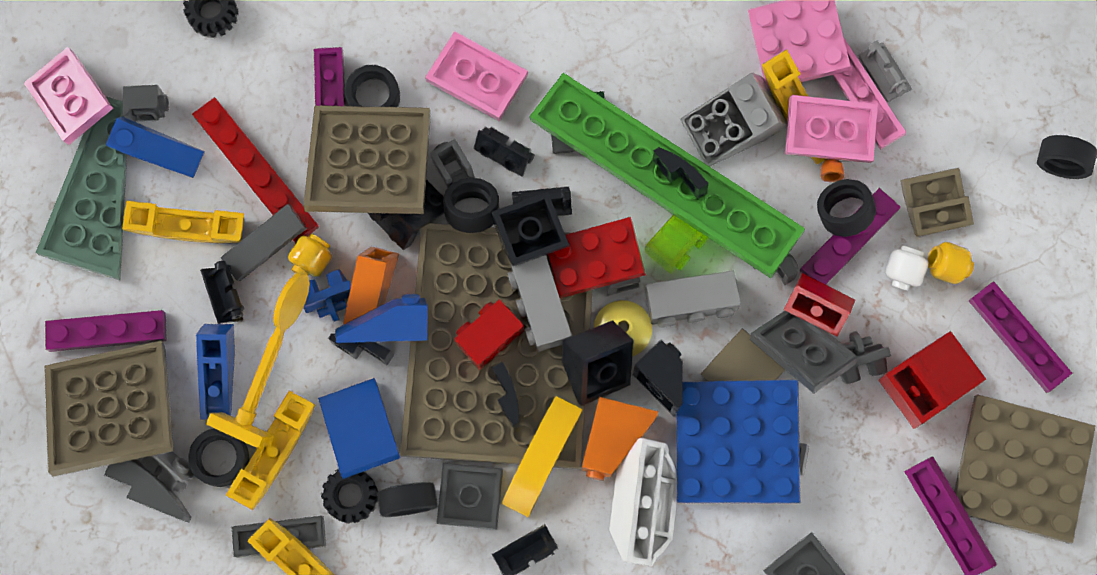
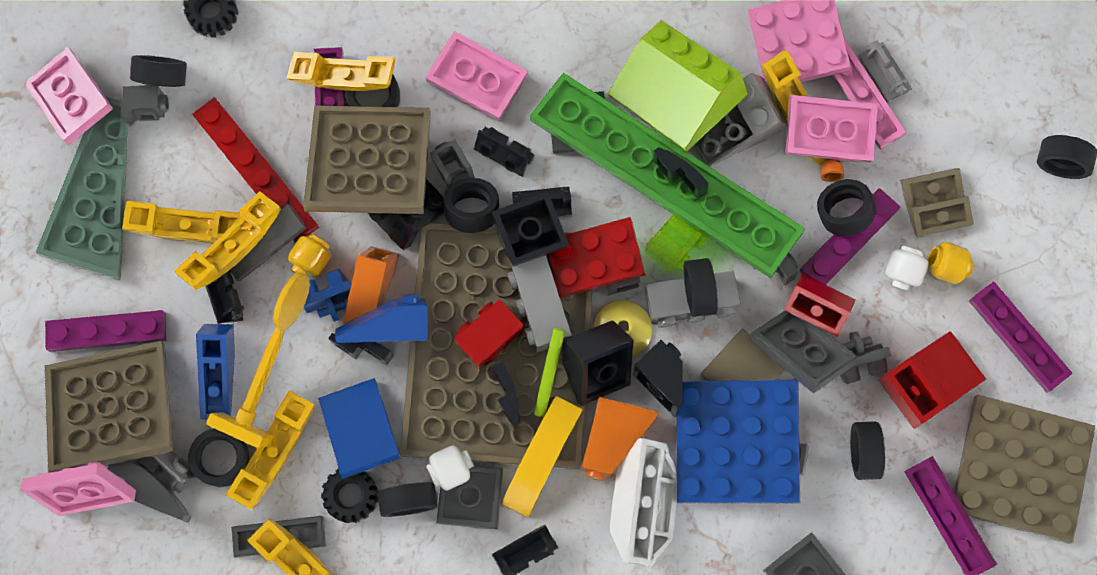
(78, 489): none -> bright pink plate
(154, 147): blue slope -> none
(158, 71): none -> black tyre
(232, 246): none -> yellow slope
(341, 73): none -> yellow slope
(449, 467): none -> white head
(549, 371): none -> lime bar
(677, 86): none -> lime slope
(700, 287): none -> black tyre
(867, 450): none -> black tyre

